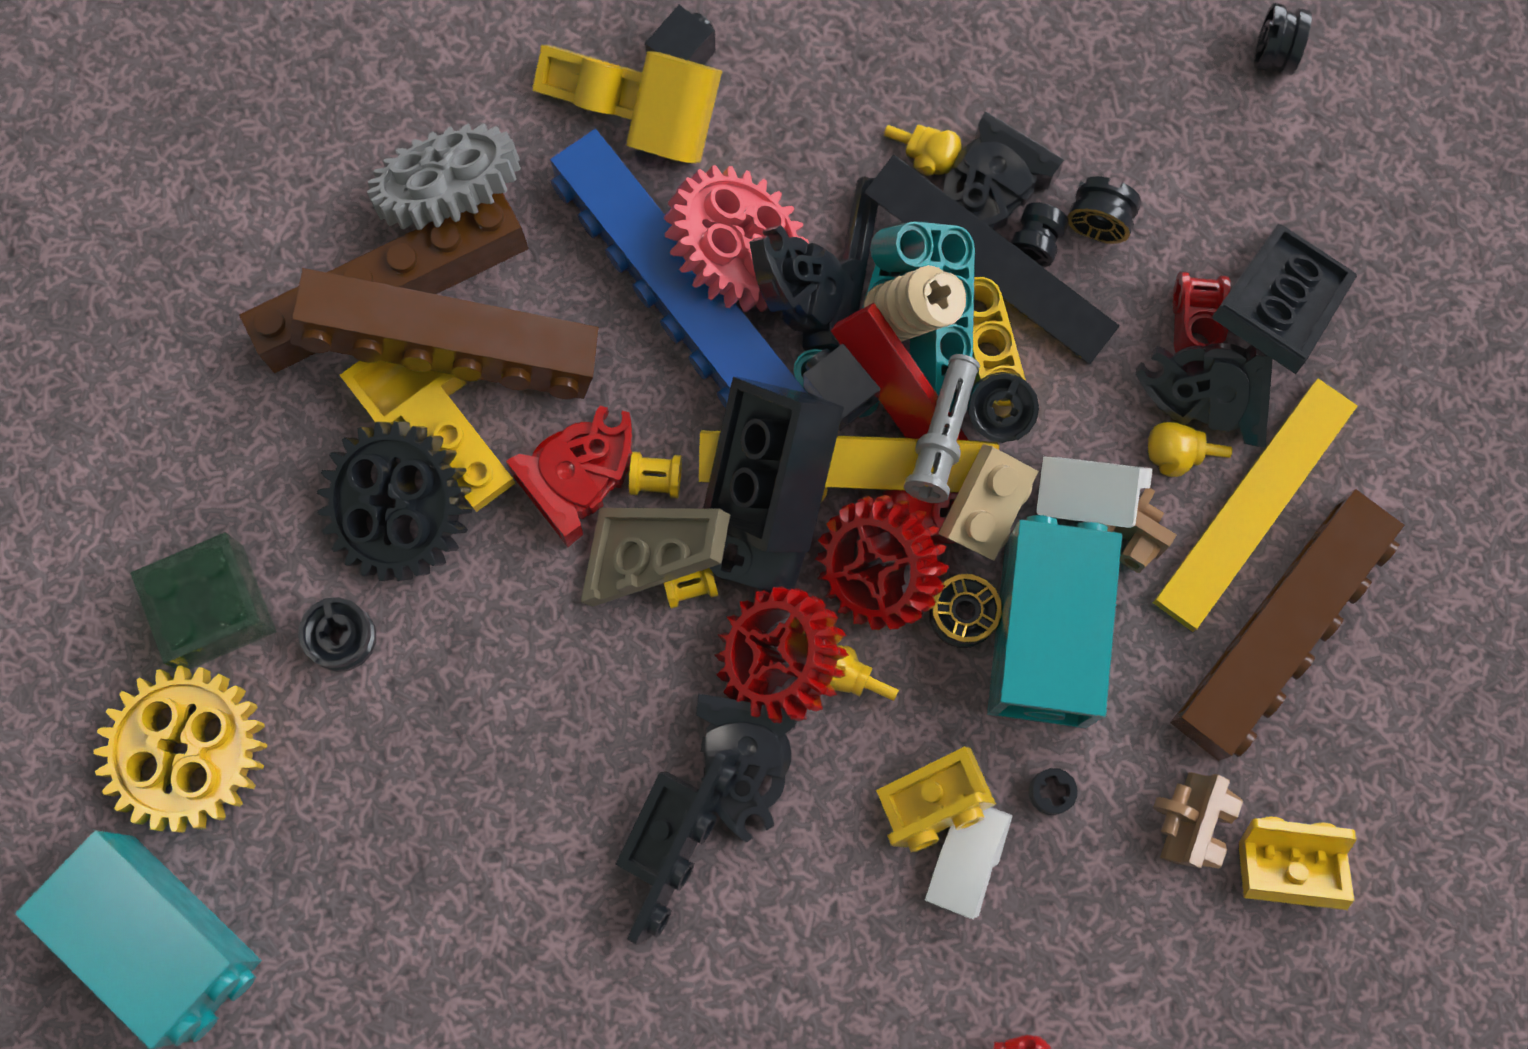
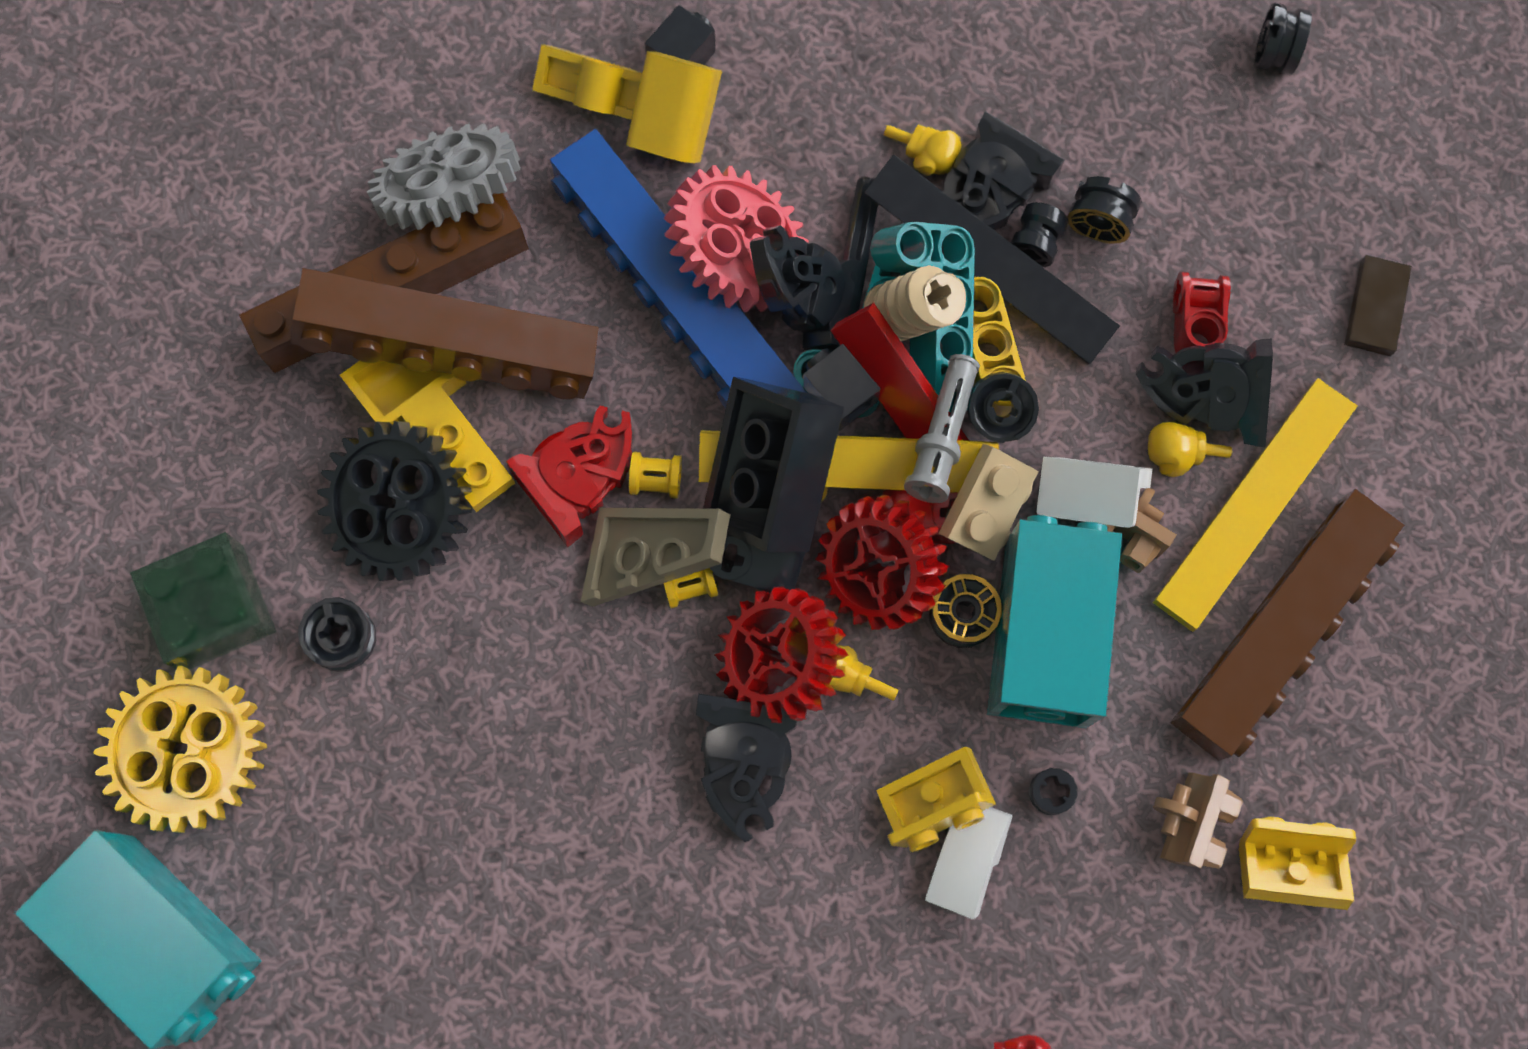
(666, 834): black bracket -> none
(1285, 298): black tile -> none
(1378, 305): none -> dark brown tile

